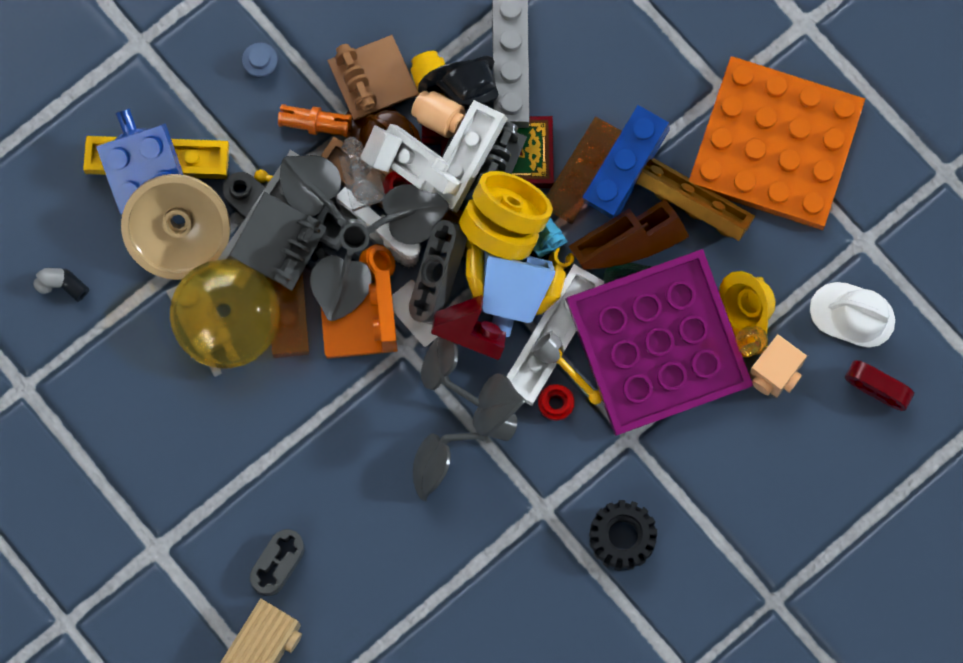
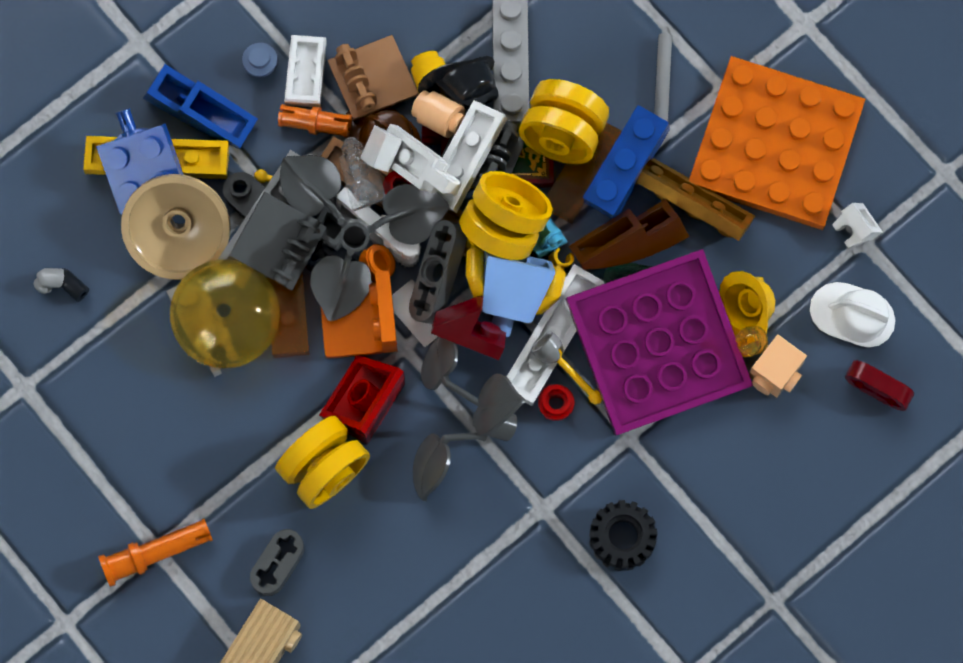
(138, 557): none -> orange pin
(200, 107): none -> blue slope
(305, 71): none -> white plate
(322, 462): none -> yellow wheel
(364, 396): none -> red slope
(564, 121): none -> yellow wheel
(663, 75): none -> light grey bar
(861, 222): none -> white tile

